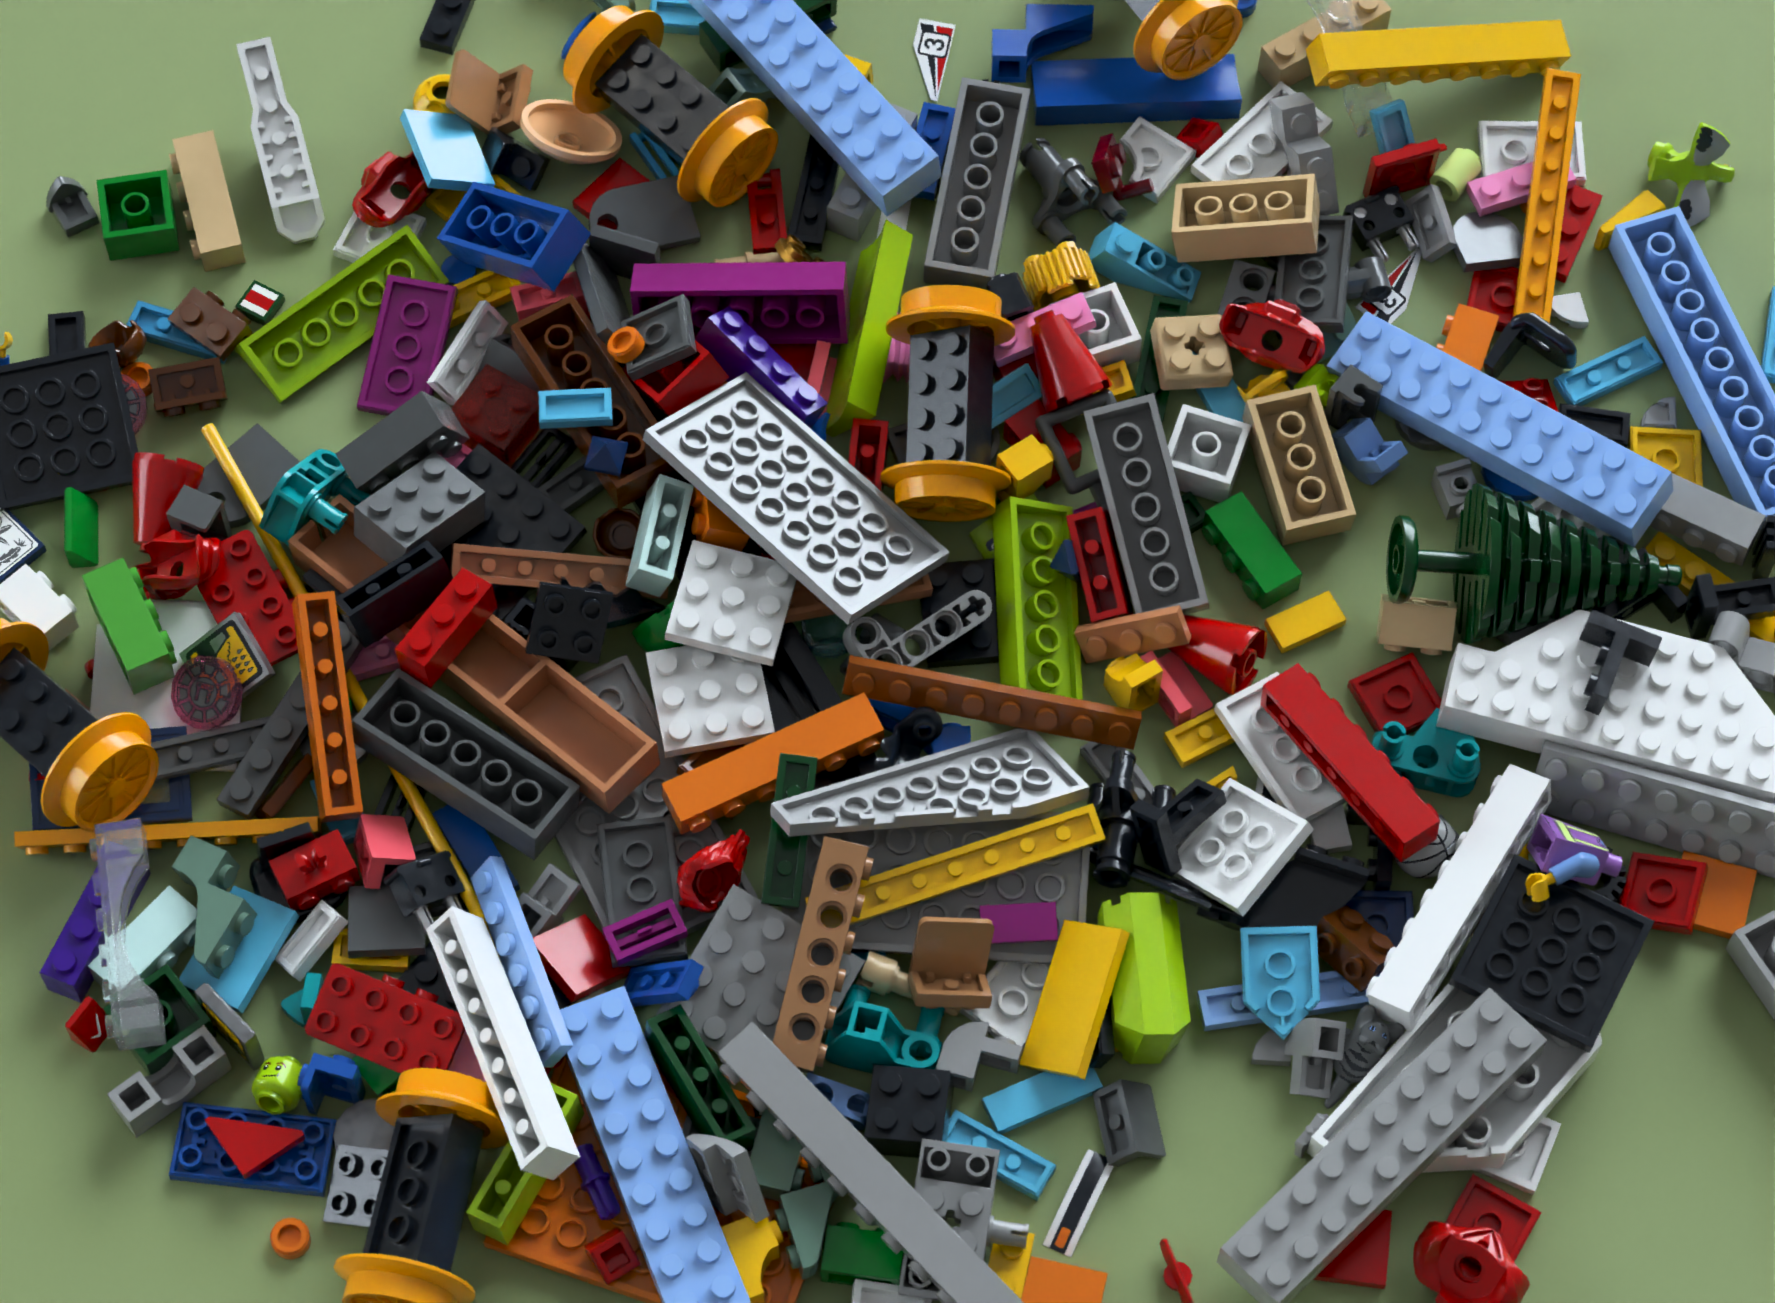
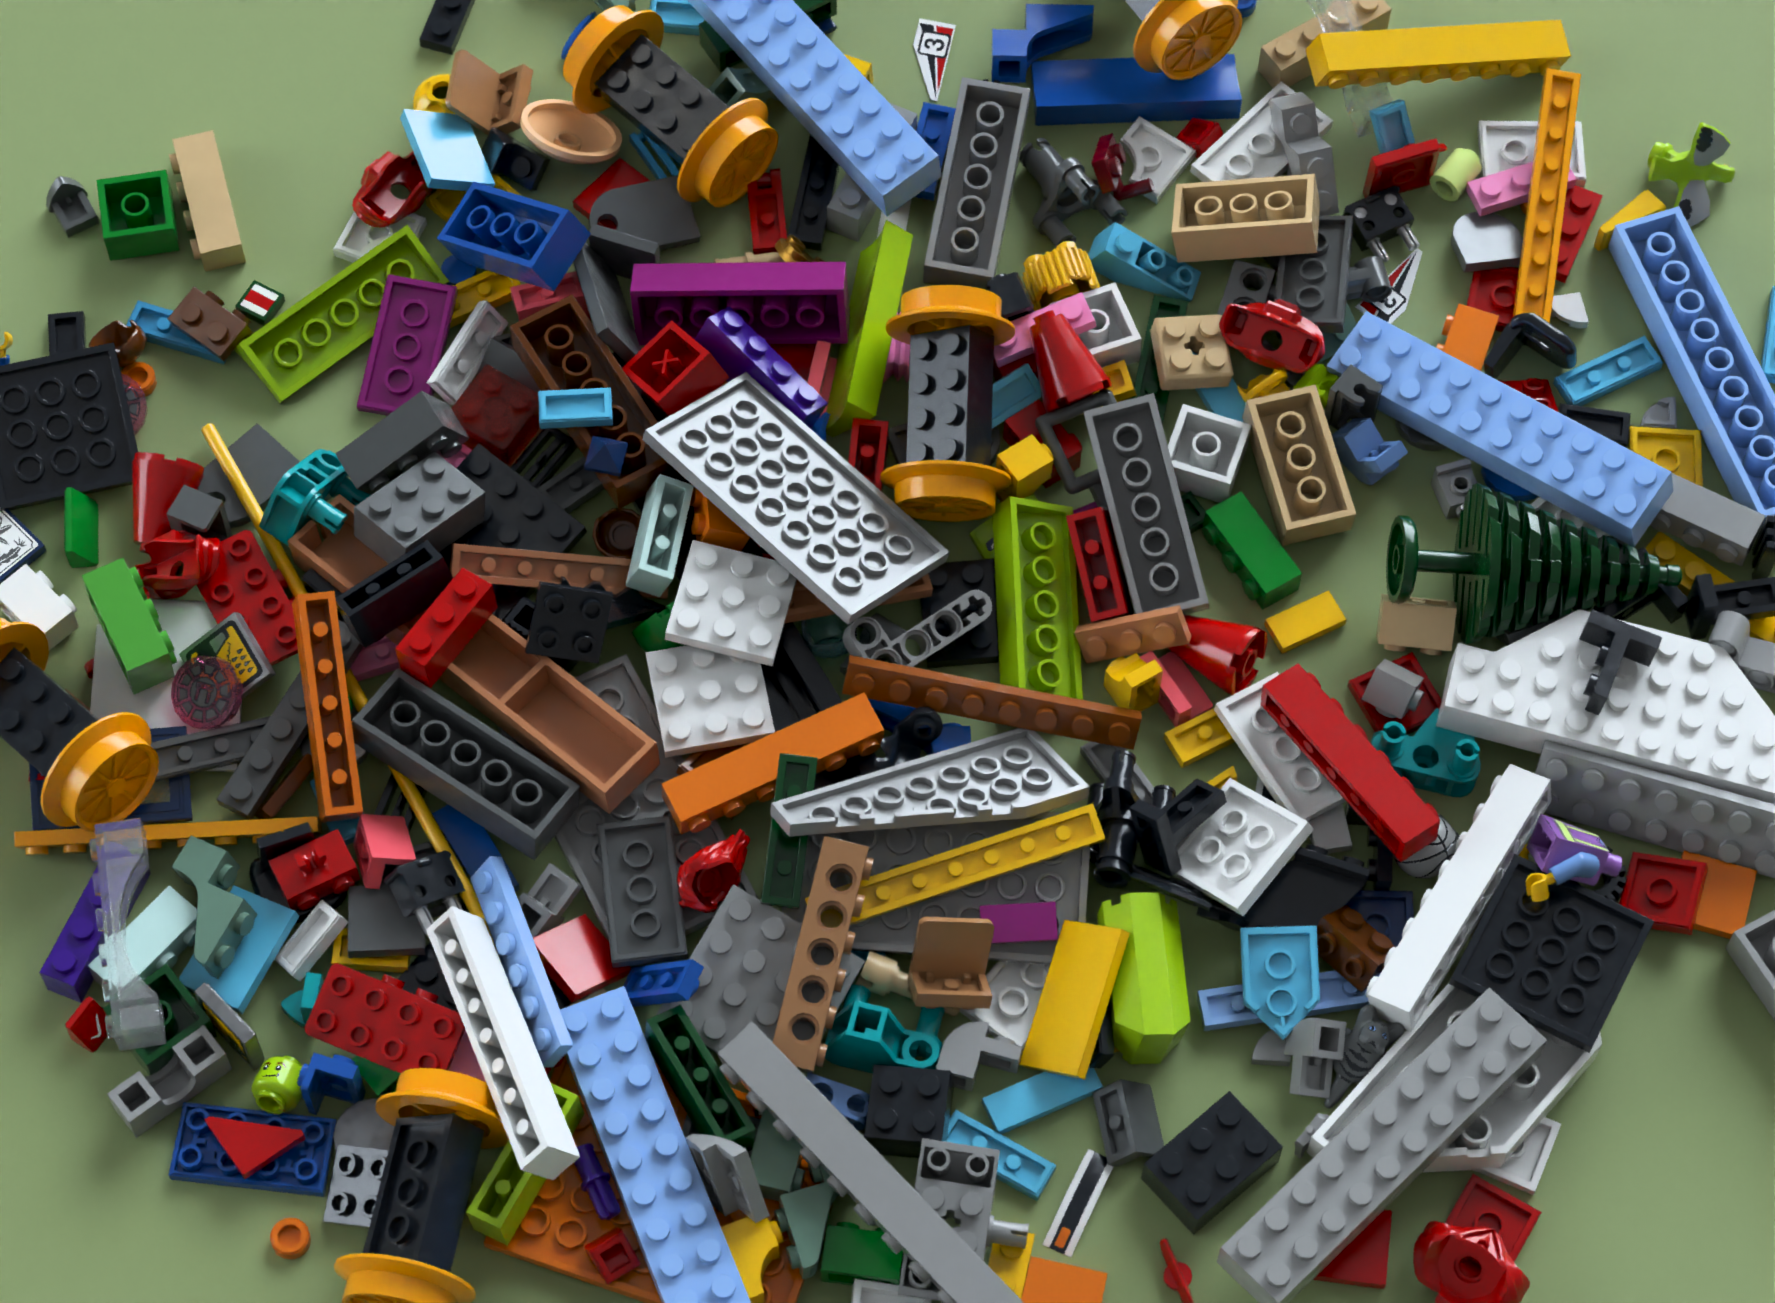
(188, 386): reddish brown bracket -> none
(280, 146): white piece -> none
(625, 344): orange tile -> none
(636, 951): magenta tile -> none
(666, 335): dark grey tile -> none
(1065, 561): dark blue slope -> none
(1211, 1162): none -> black brick
(1393, 690): none -> light grey brick
(1431, 223): light grey plate -> none

